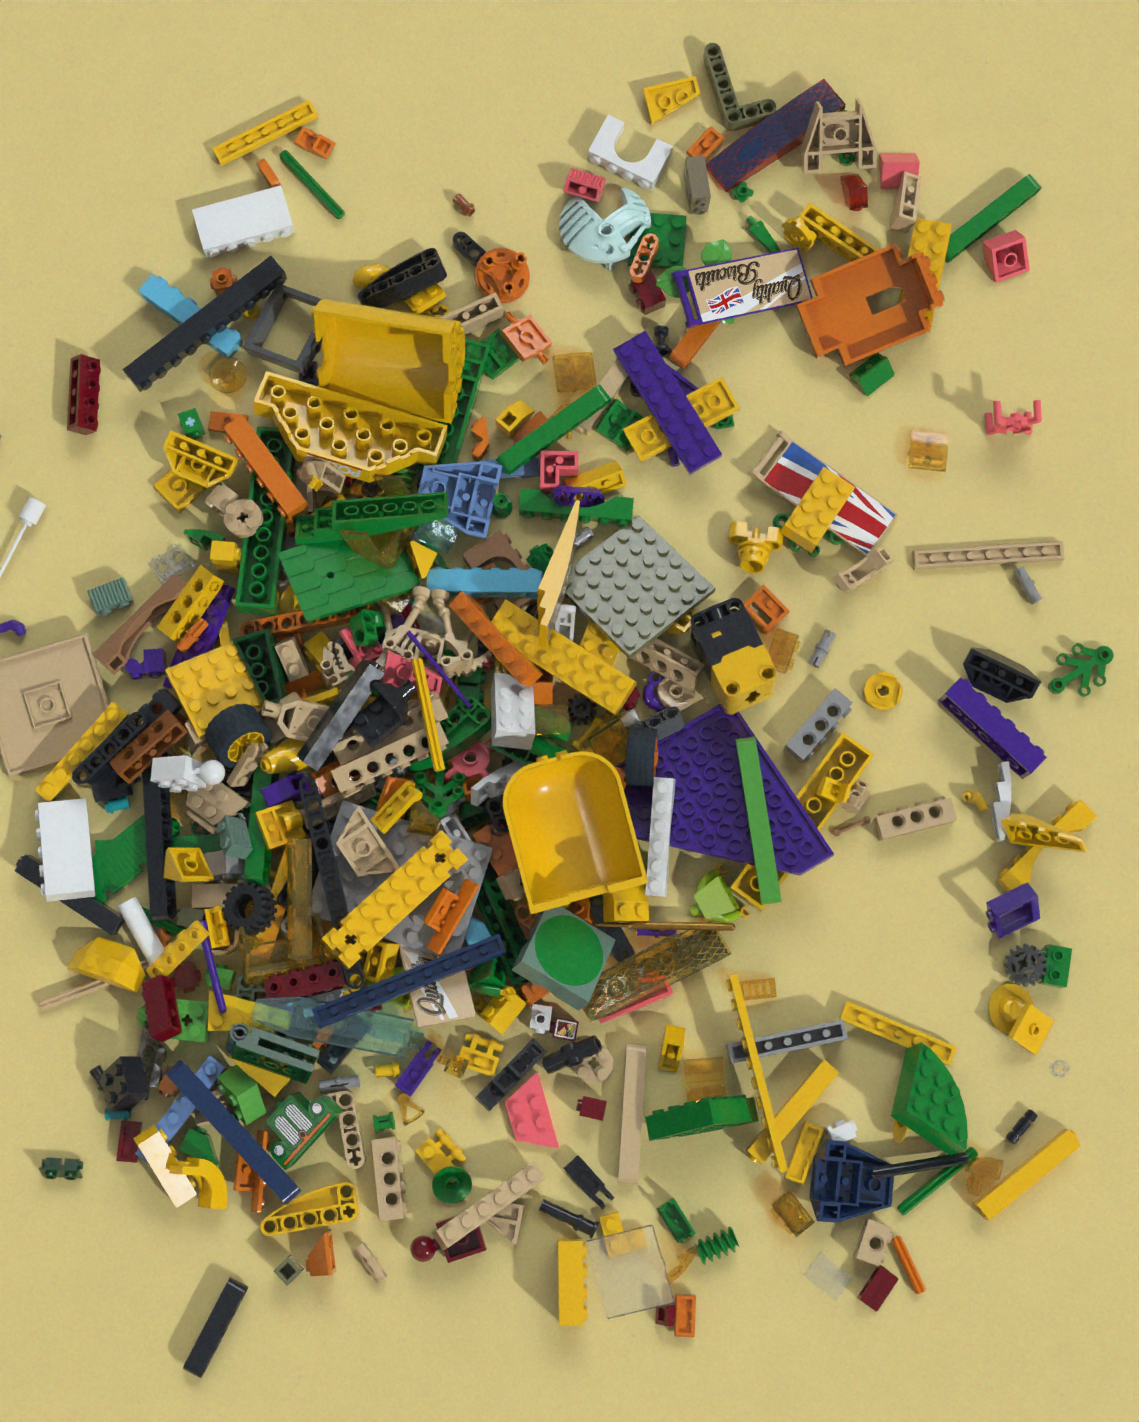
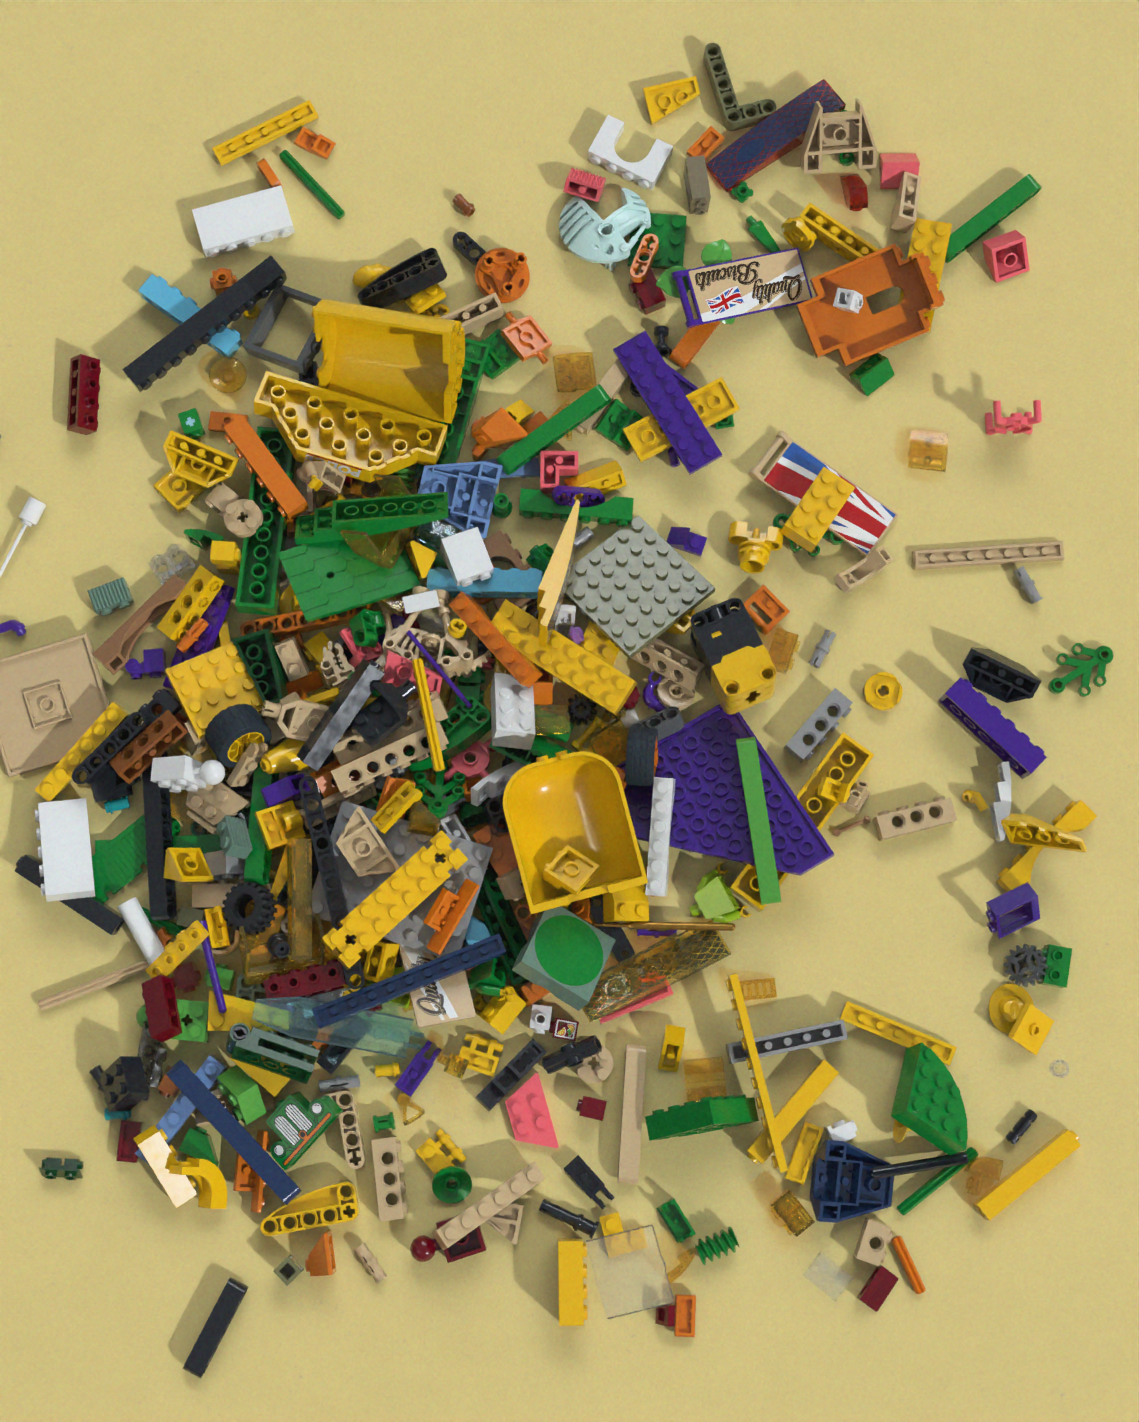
(109, 963): yellow wedge -> none
(278, 945): none -> black piece
(421, 601): none -> white sticker
(455, 625): none -> yellow bush
(466, 557): none -> white slope
(498, 430): none -> orange slope
(569, 870): none -> yellow plate
(576, 634): none -> medium lavender plate
(684, 540): none -> dark purple slope
(848, 300): none -> white brick

